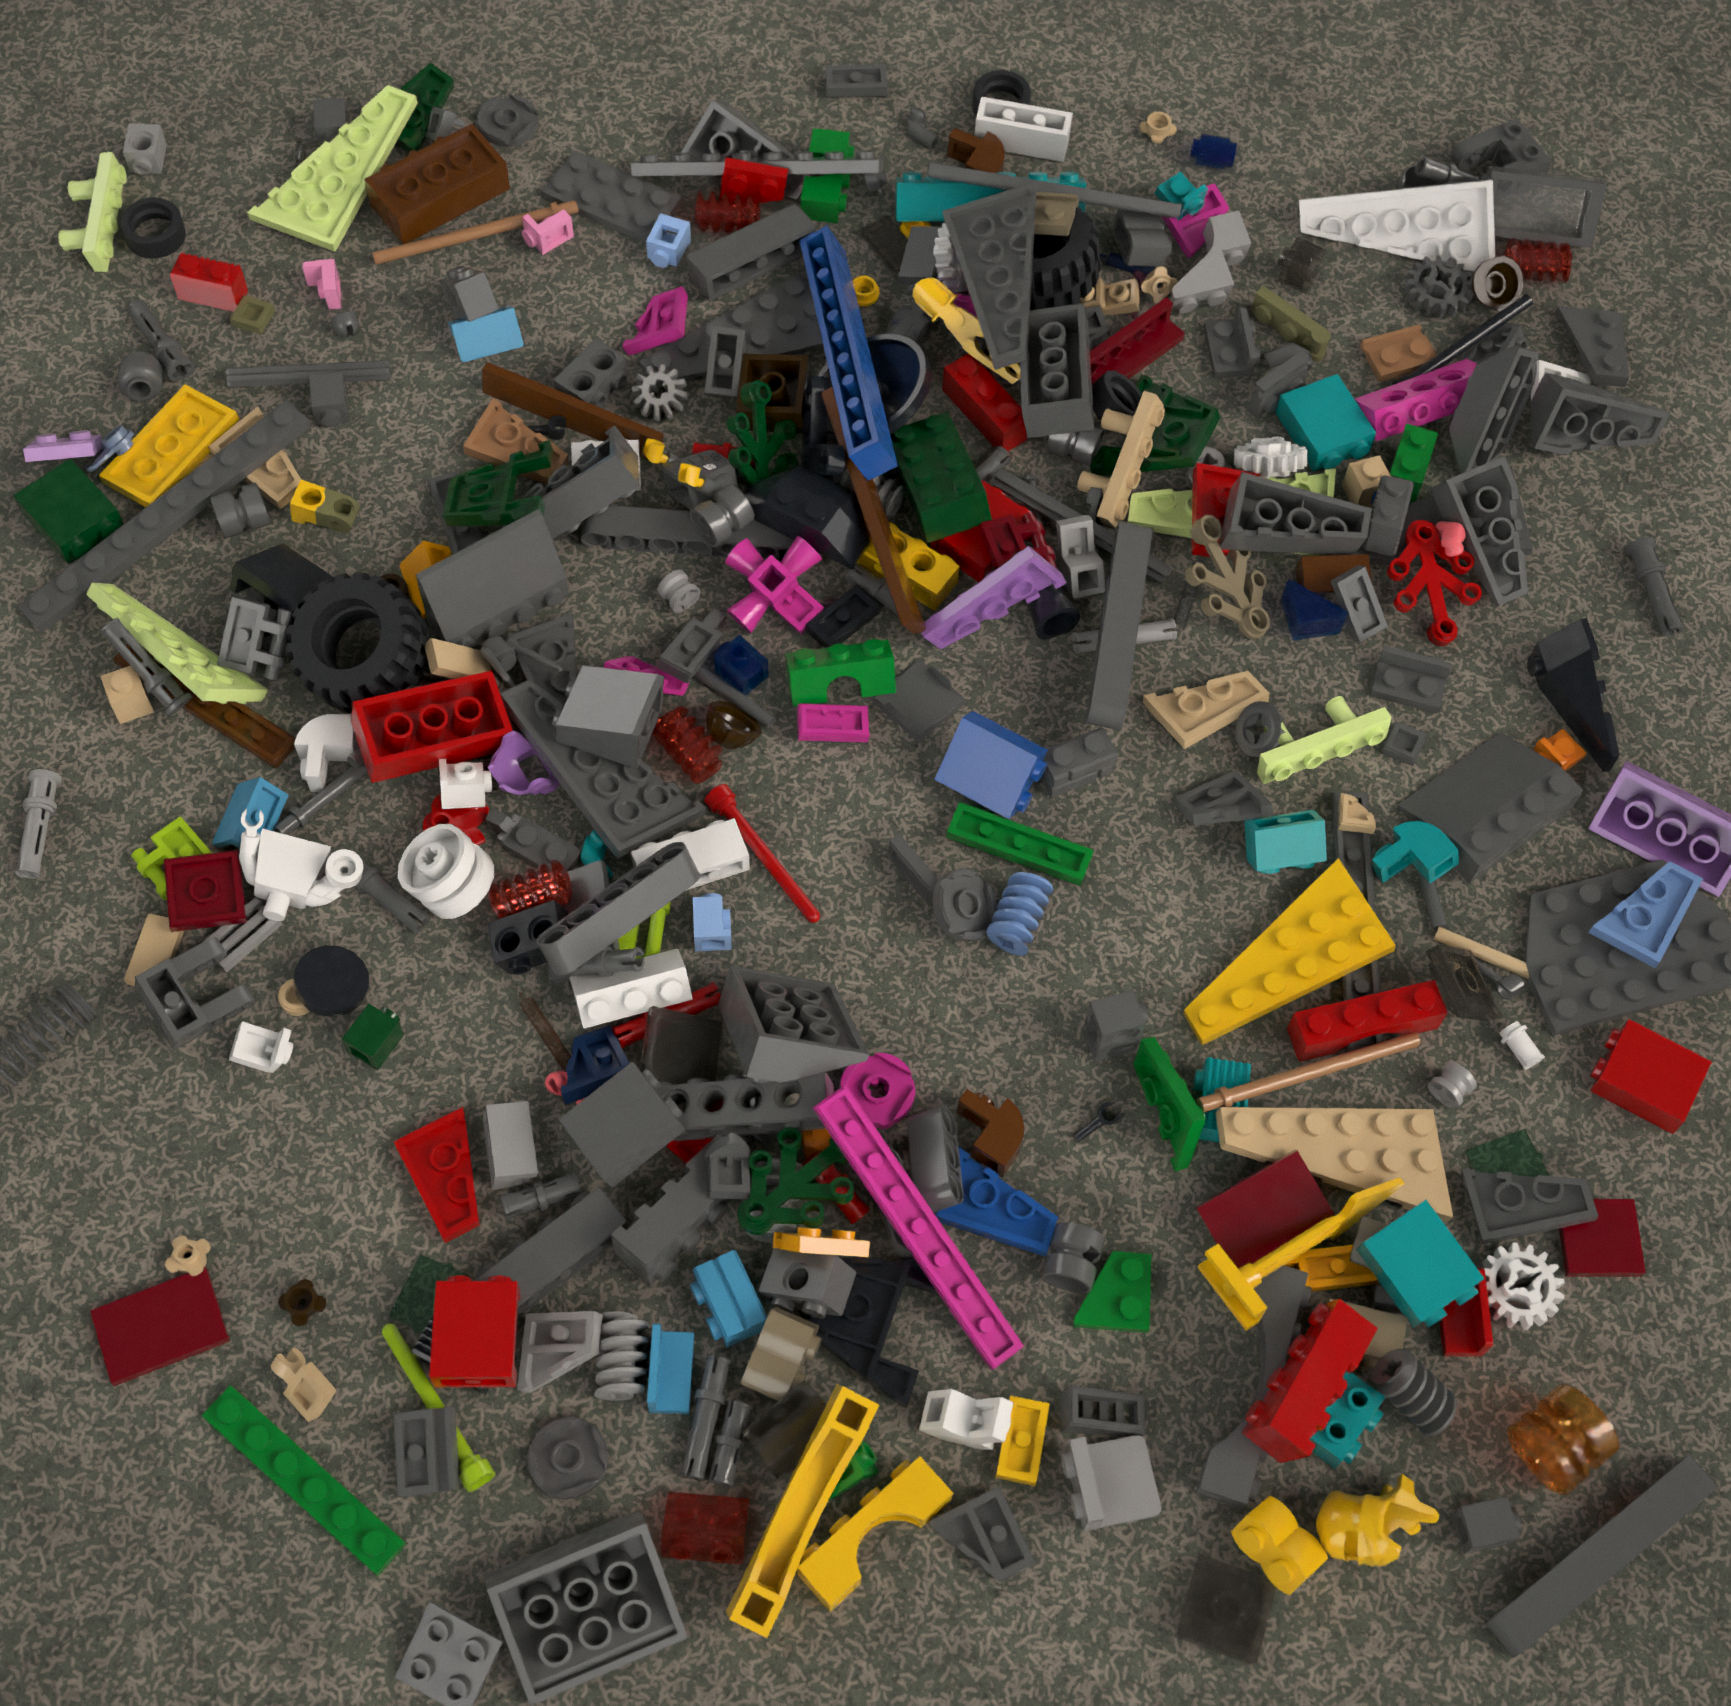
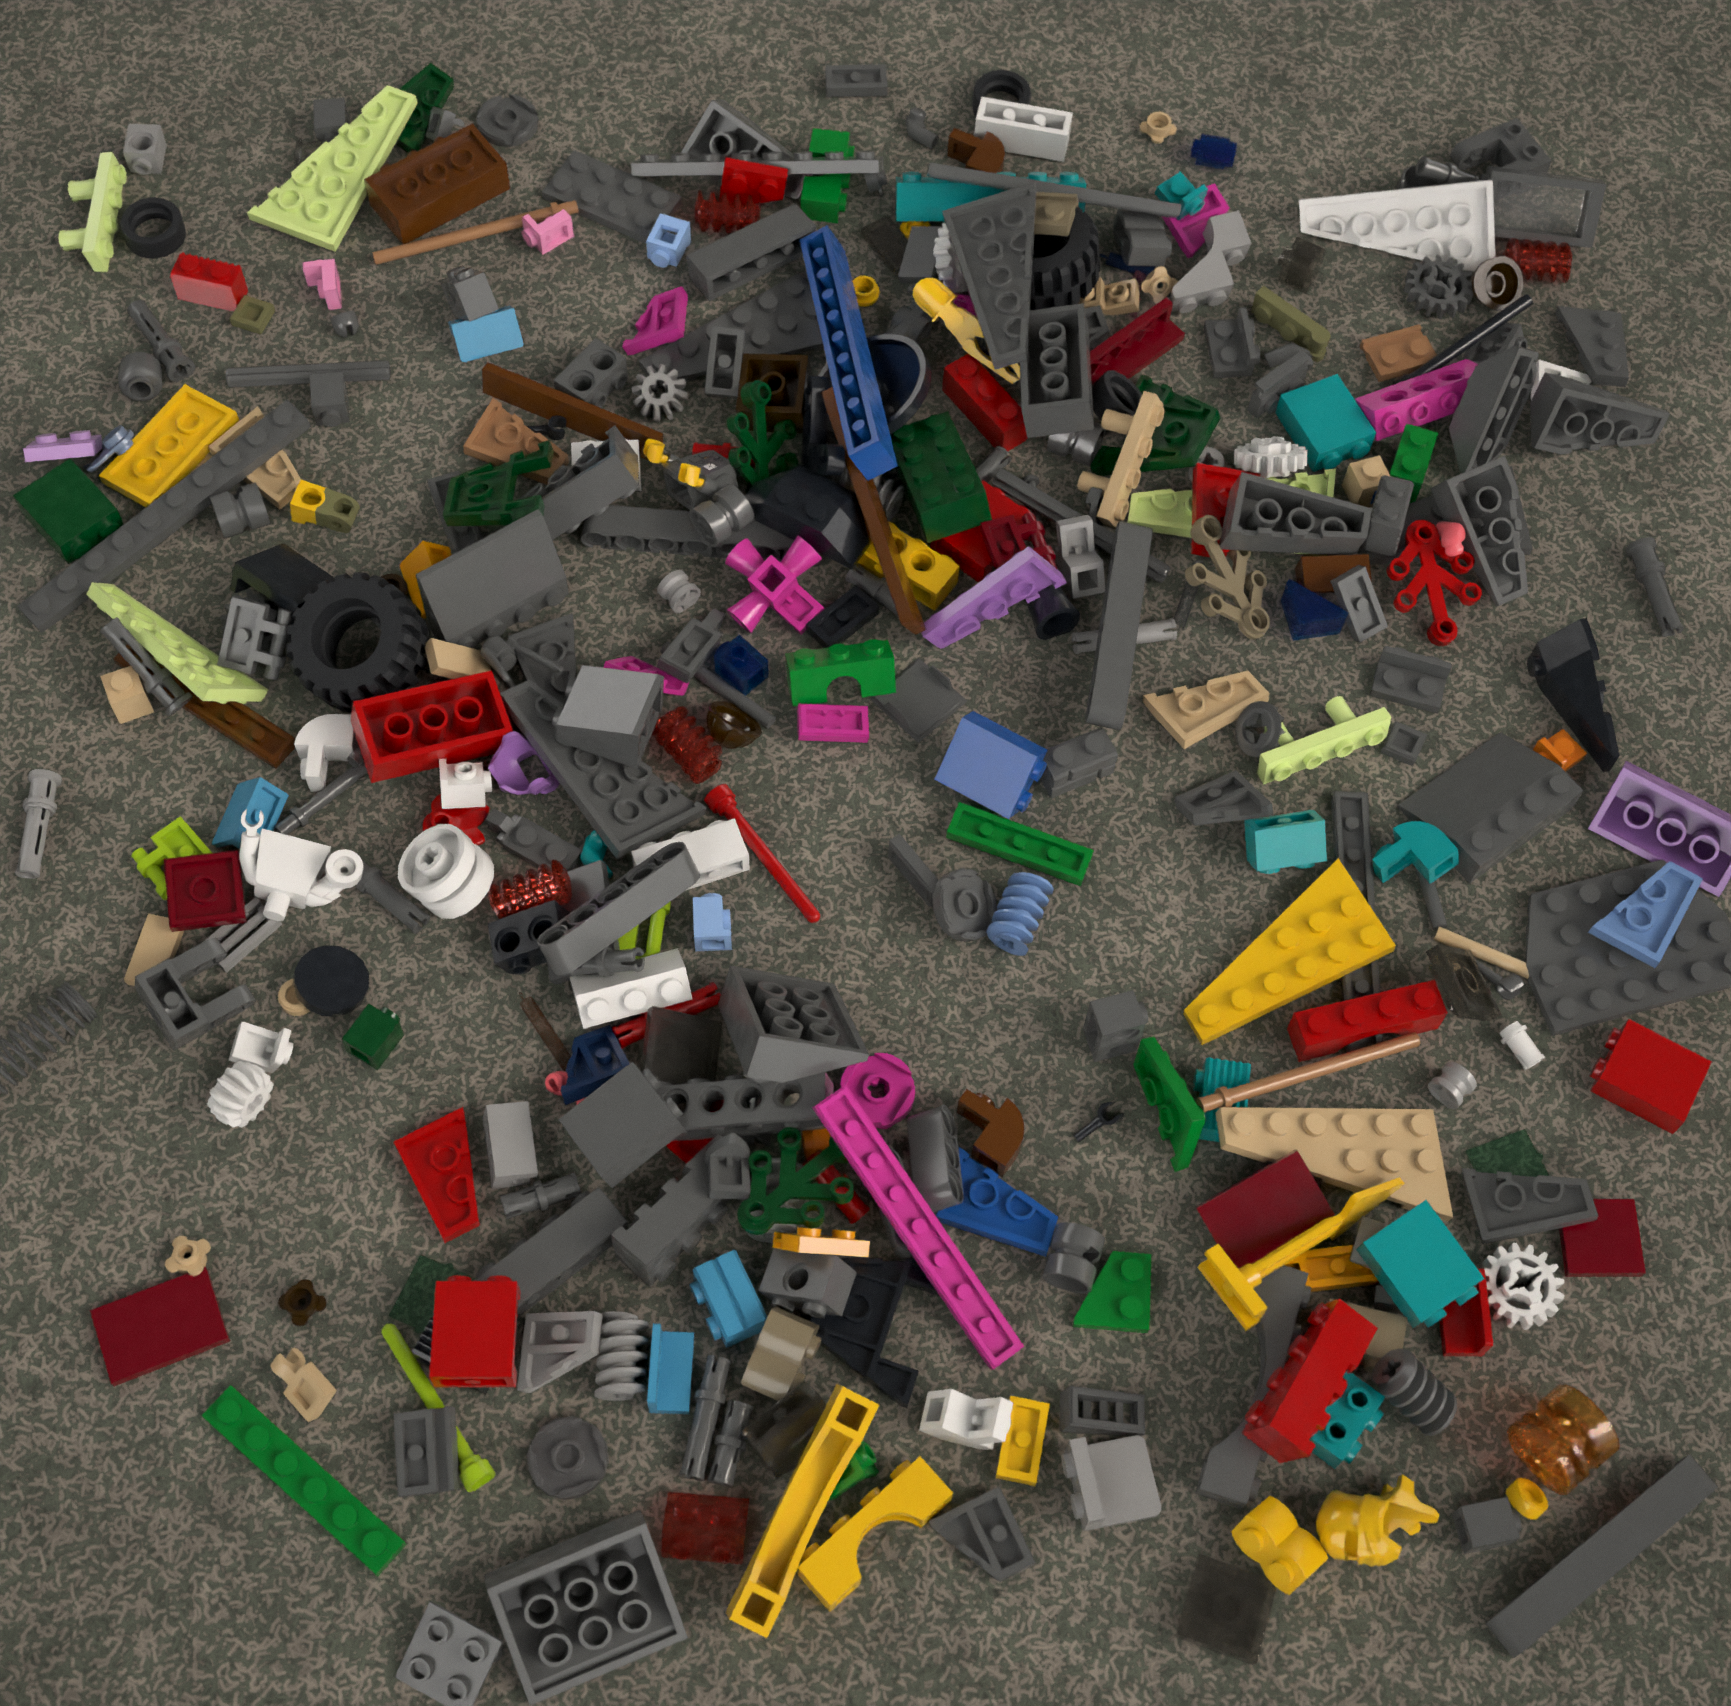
(240, 1094): none -> white gear
(1354, 816): tan tile -> none
(1527, 1498): none -> yellow tile

